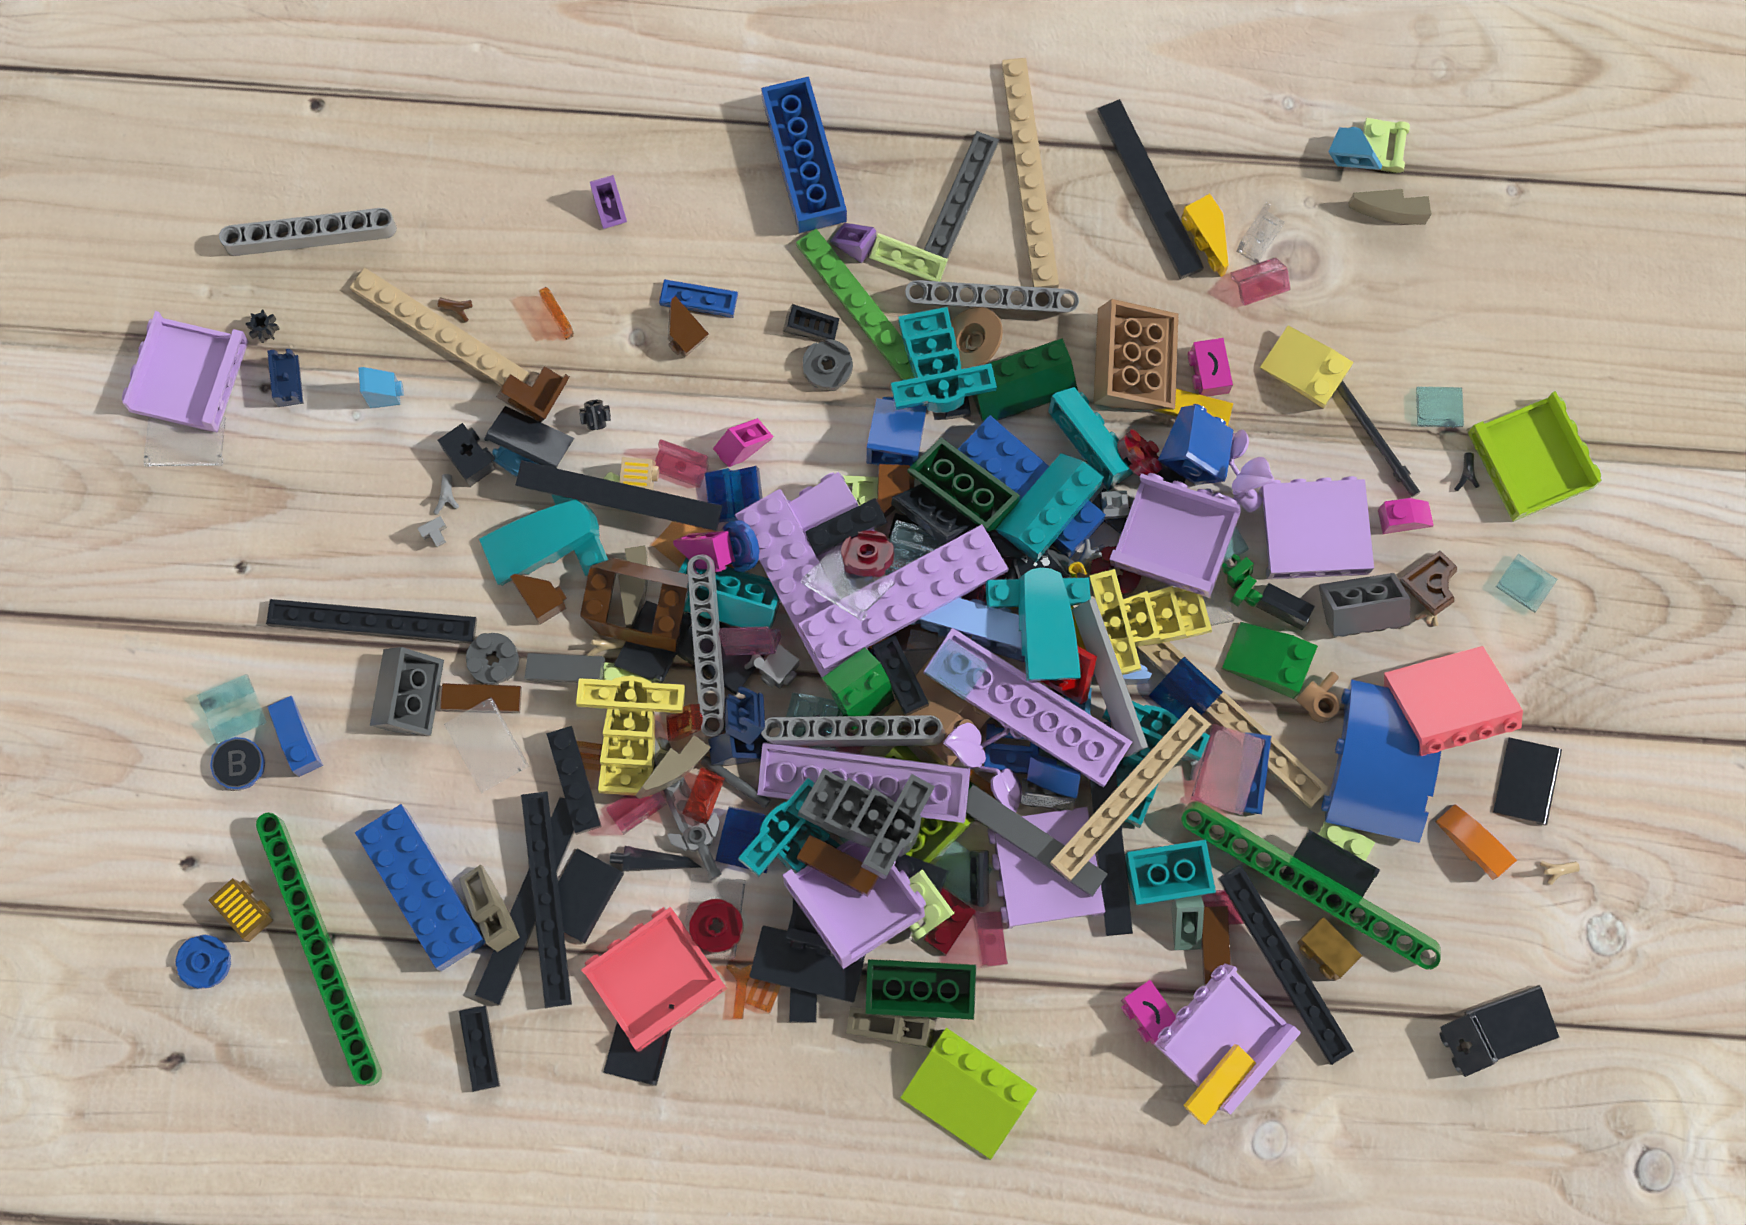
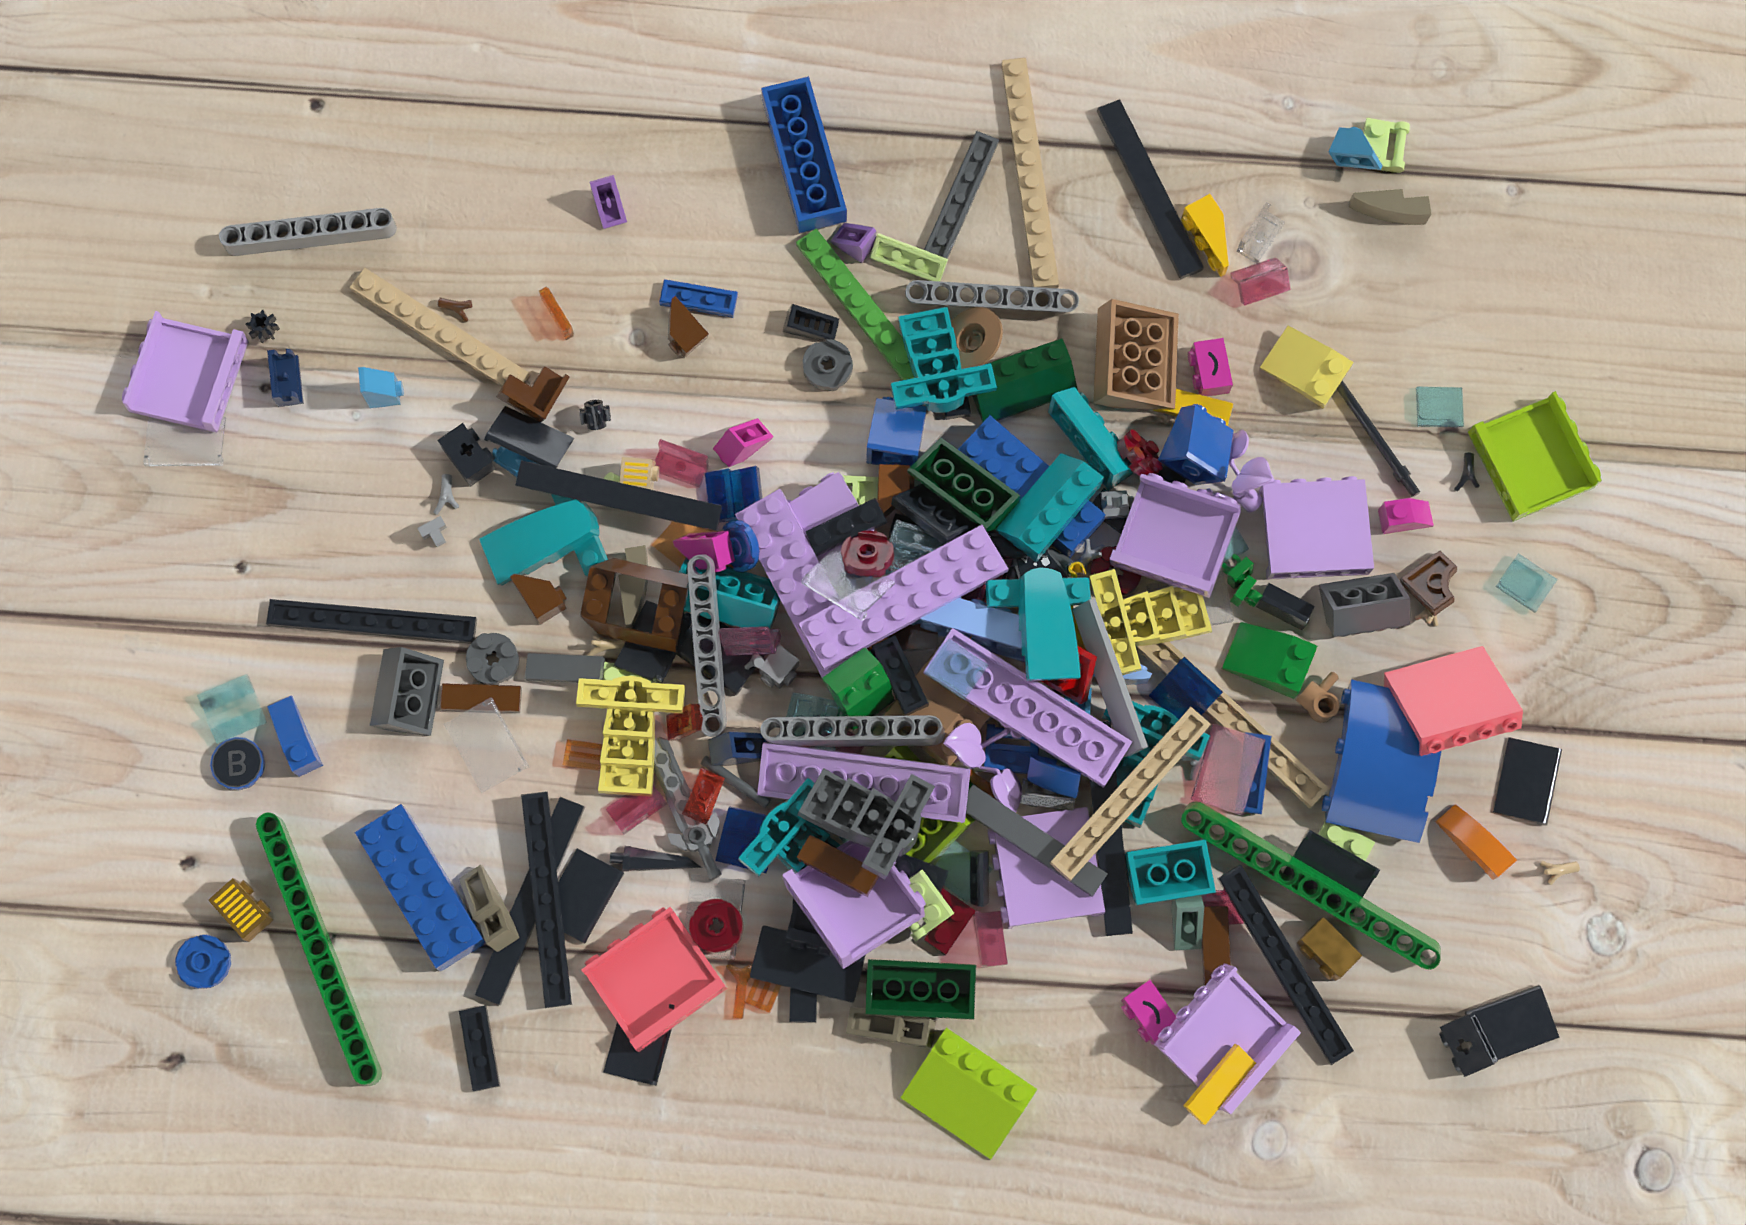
(574, 780): black plate -> none
(674, 767): dark tan slope -> none
(745, 716): dark blue hinge -> none

